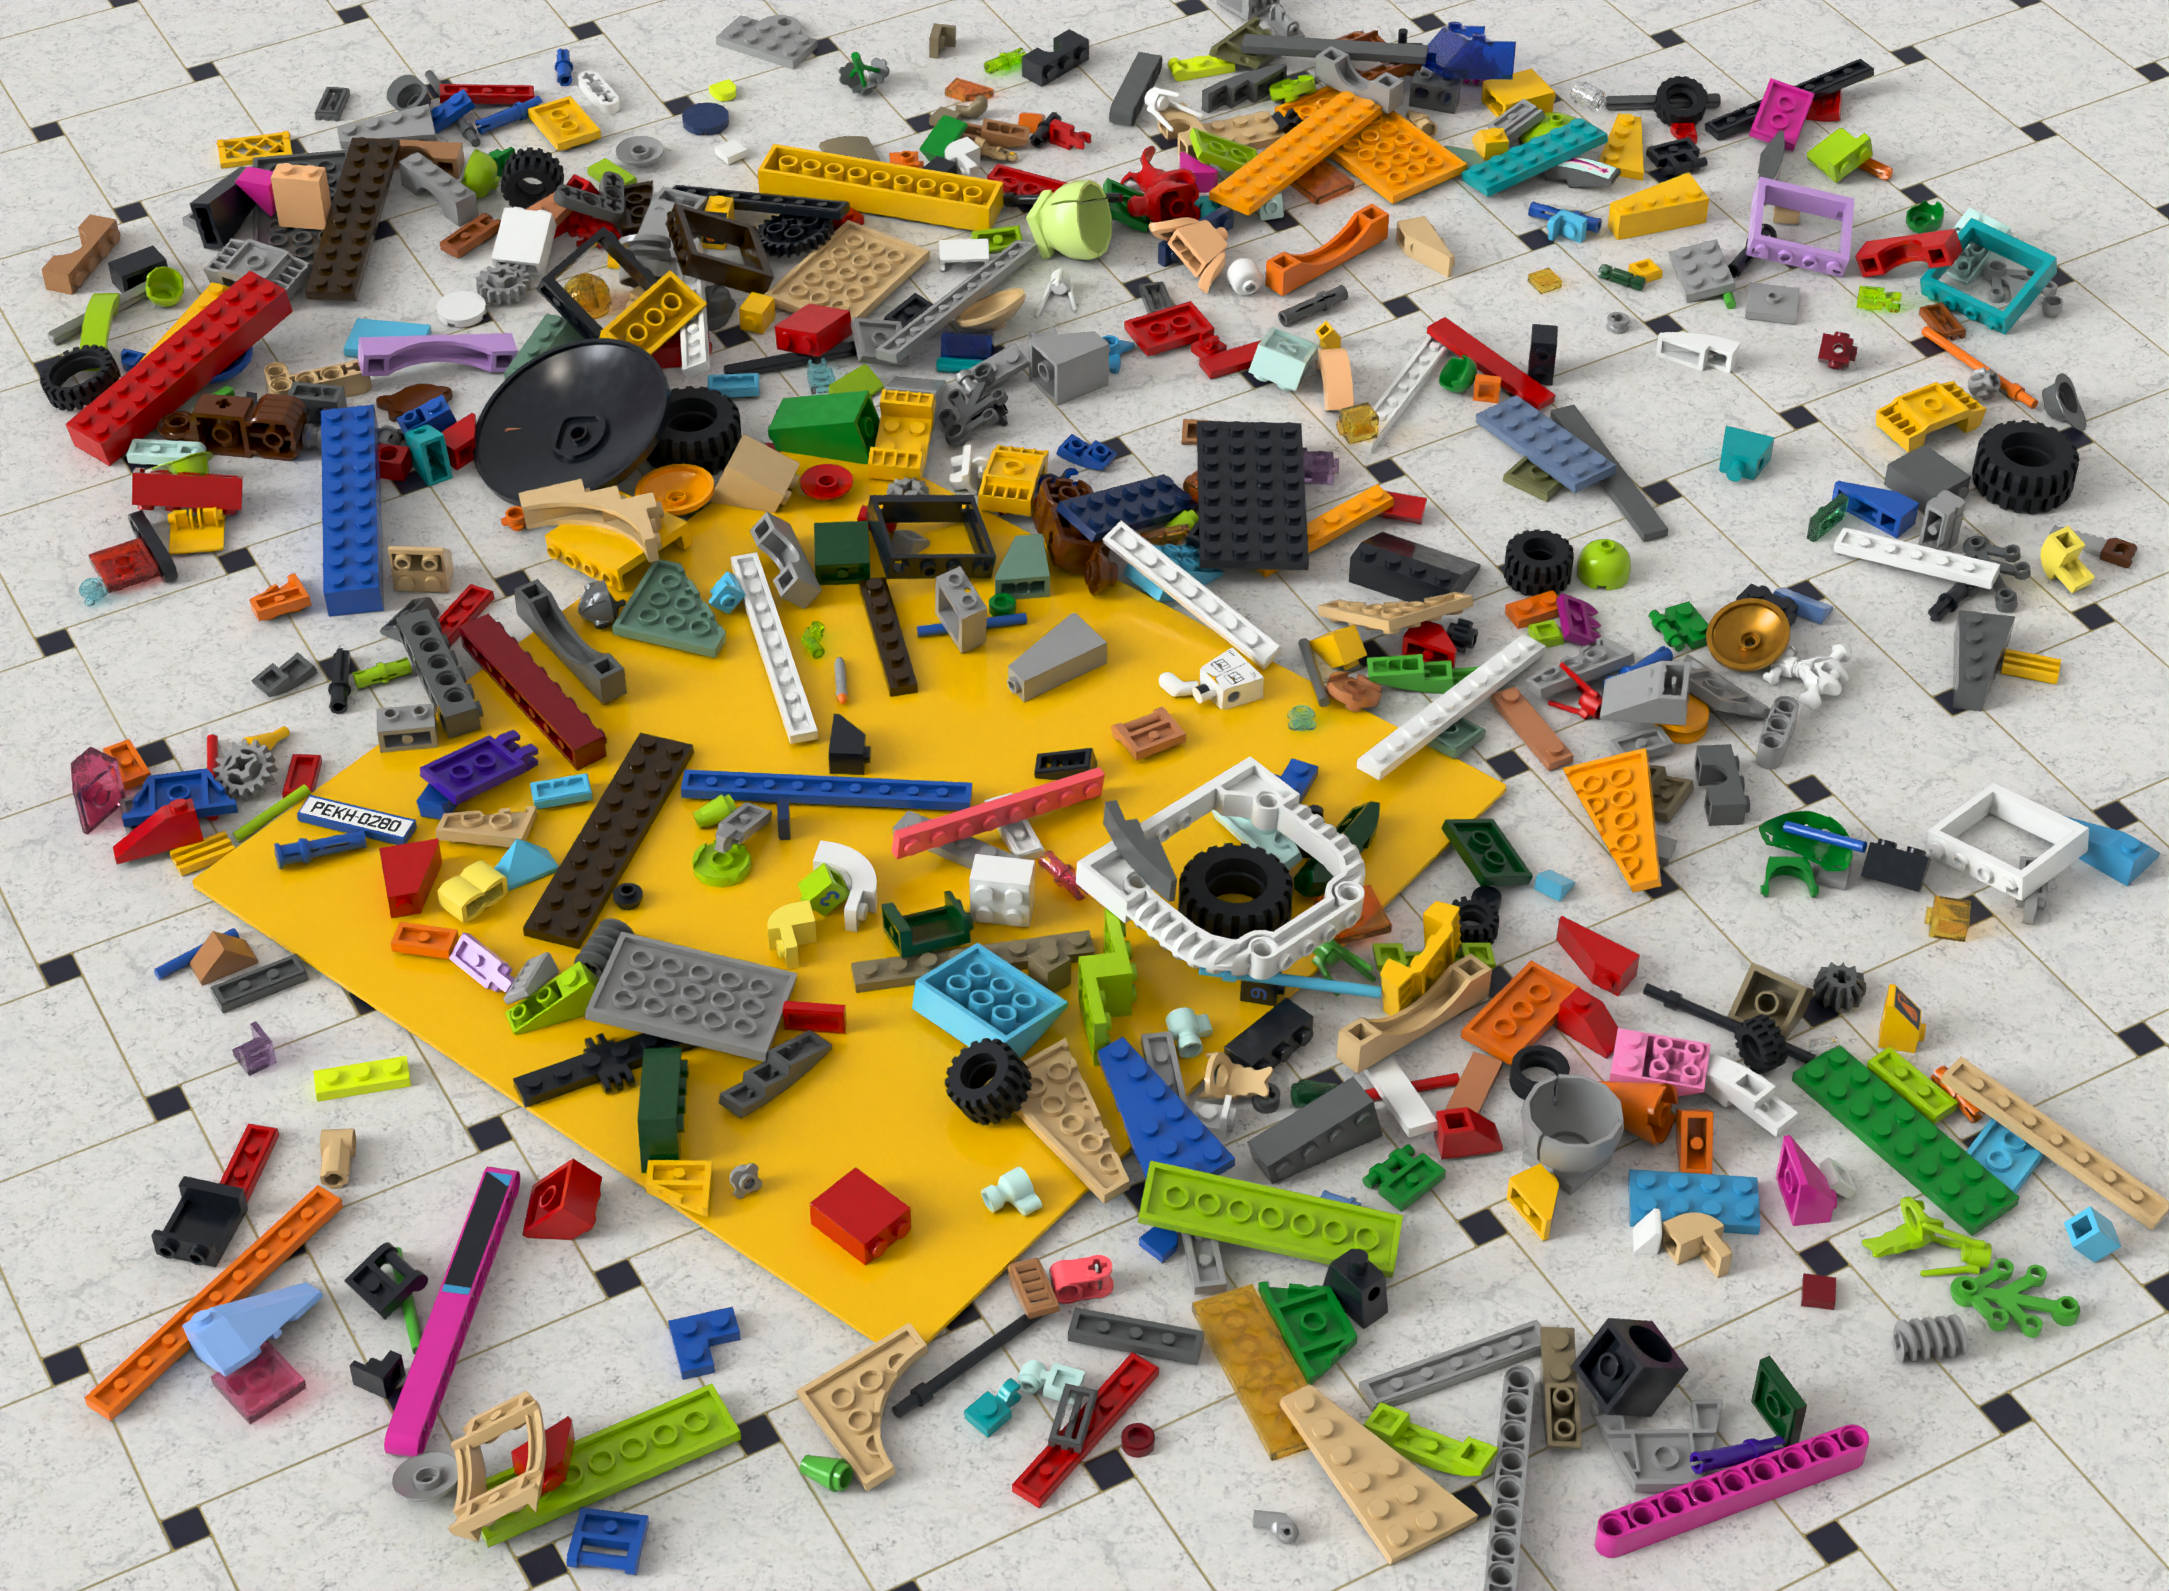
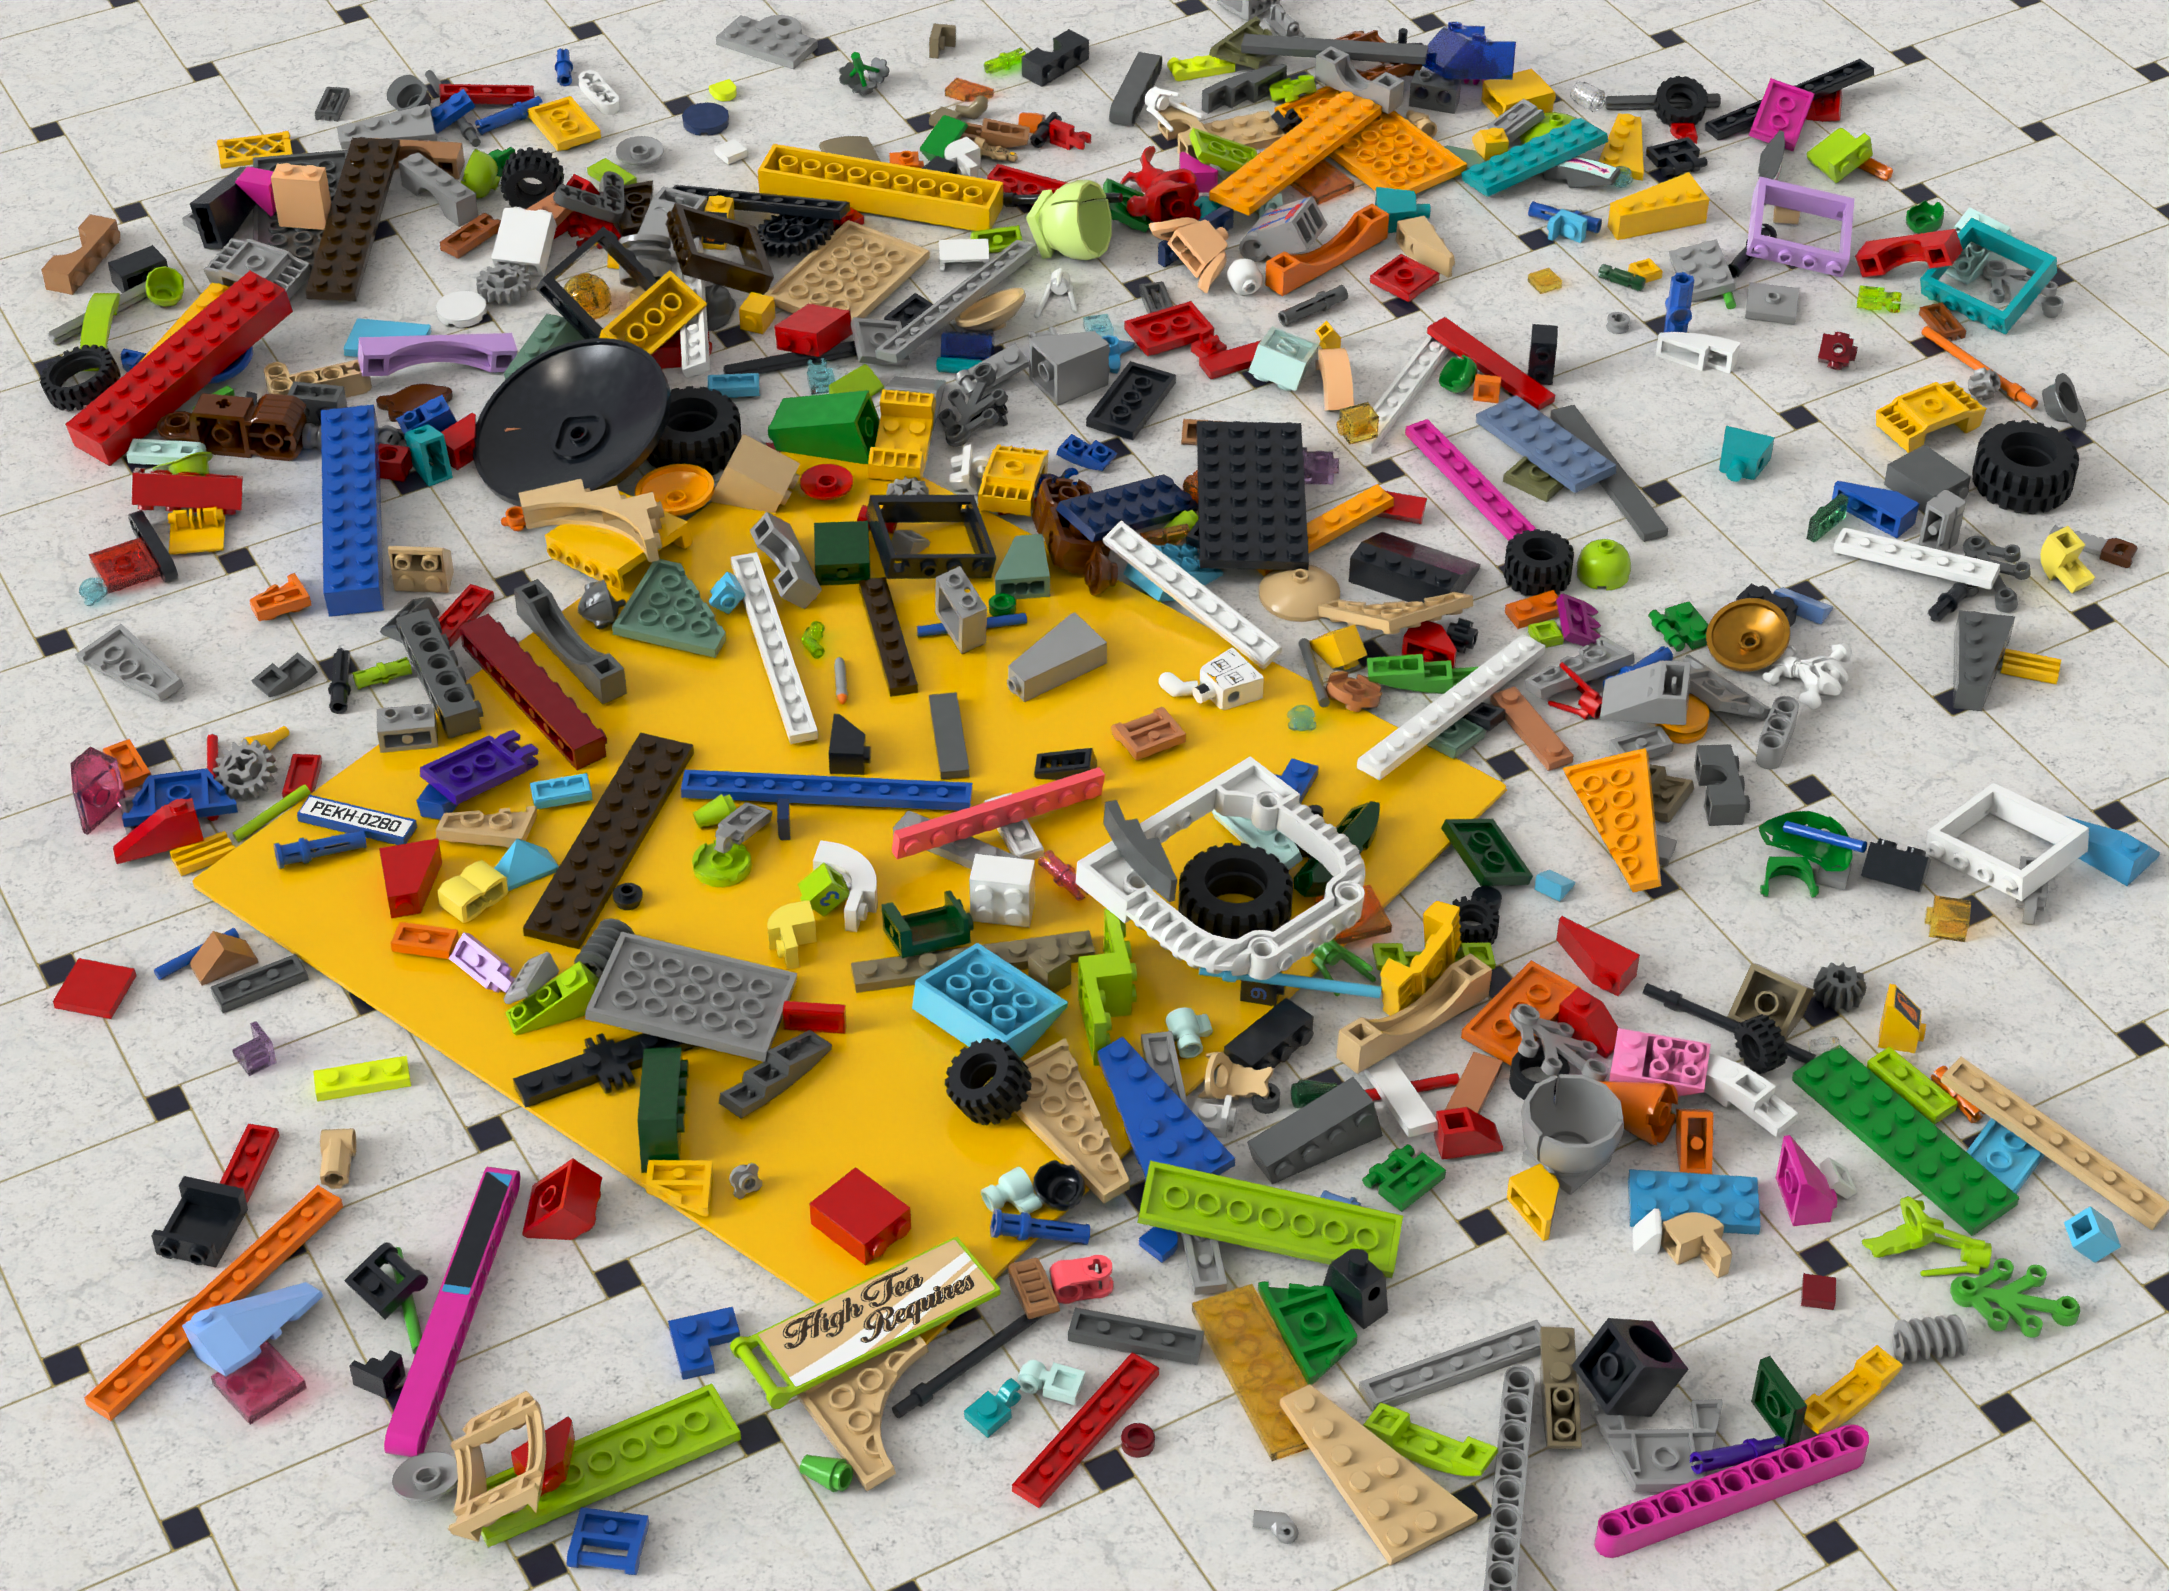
(94, 988): none -> red tile
(131, 663): none -> light grey wing
(867, 1319): none -> flag
(948, 735): none -> dark grey tile
(1024, 1226): none -> blue pin
(1059, 1186): none -> black hair
(1067, 1441): dark grey tile -> none
(1099, 323): none -> clear light blue plate
(1131, 400): none -> black plate
(1286, 229): none -> light grey piece
(1297, 593): none -> tan dish
(1399, 205): none -> teal torso
(1404, 277): none -> red plate
(1468, 479): none -> dark pink plate
(1486, 716): none -> black plate
(1528, 1022): none -> light grey plant
(1624, 178): none -> clear light blue plate
(1679, 303): none -> blue piece
(1852, 1392): none -> yellow slope

